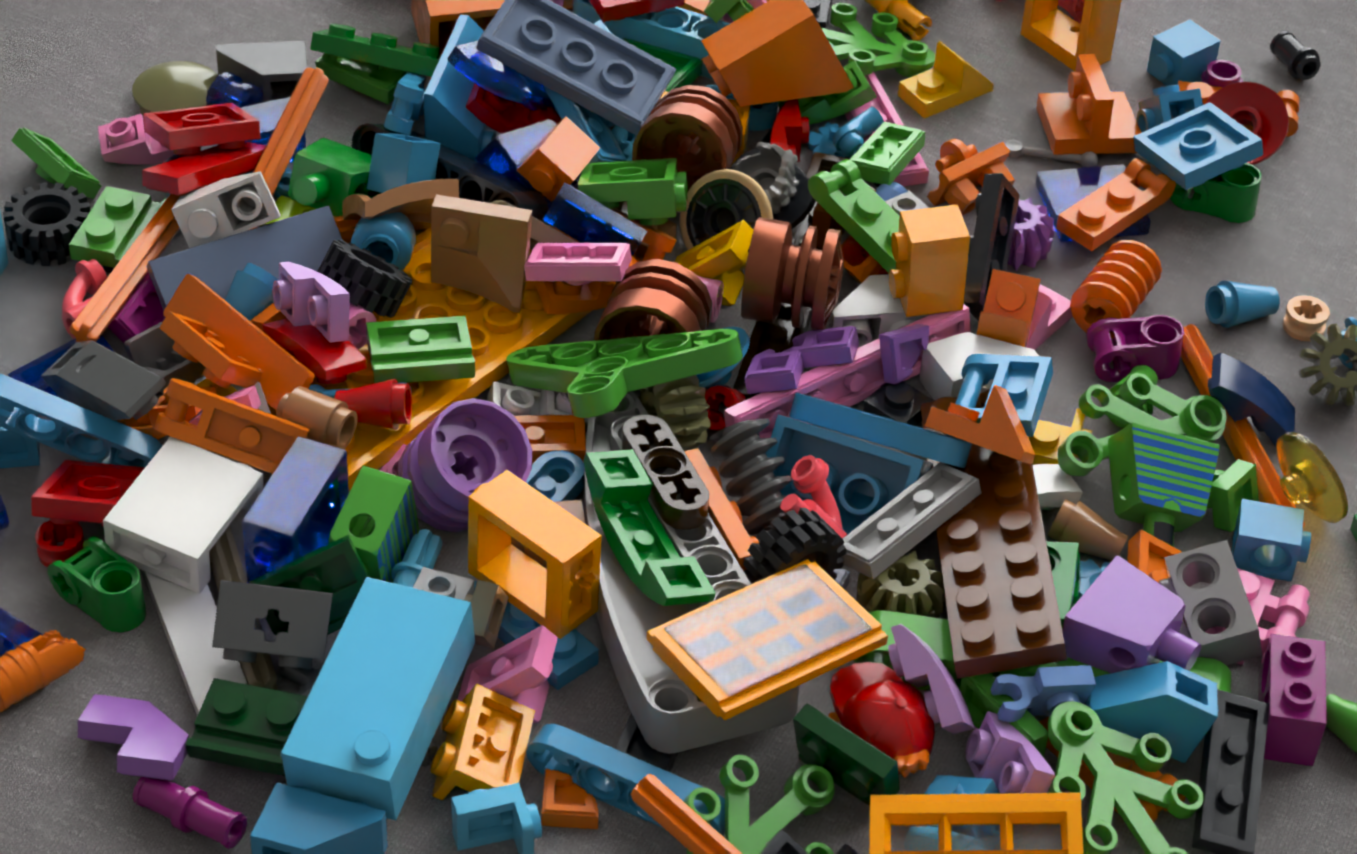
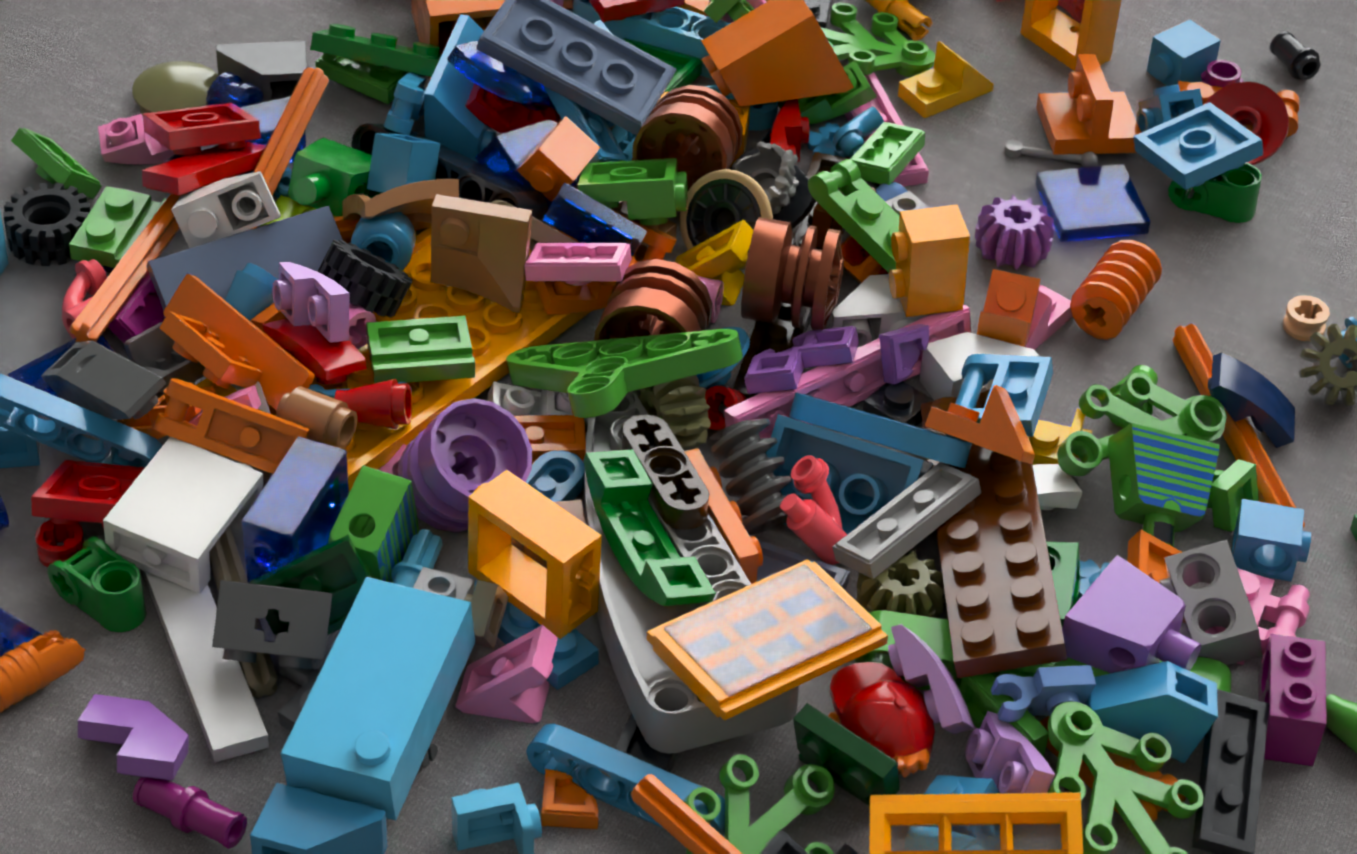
(244, 726): dark green plate -> none
(482, 743): light orange bracket -> none
(793, 541): black tyre -> none
(963, 170): orange hips -> none
(991, 239): black plate -> none
(1087, 528): medium nougat cone -> none
(1115, 205): orange plate -> none
(1137, 341): magenta piece -> none
(1238, 303): dark azure cone -> none
(1310, 478): clear yellow dish -> none

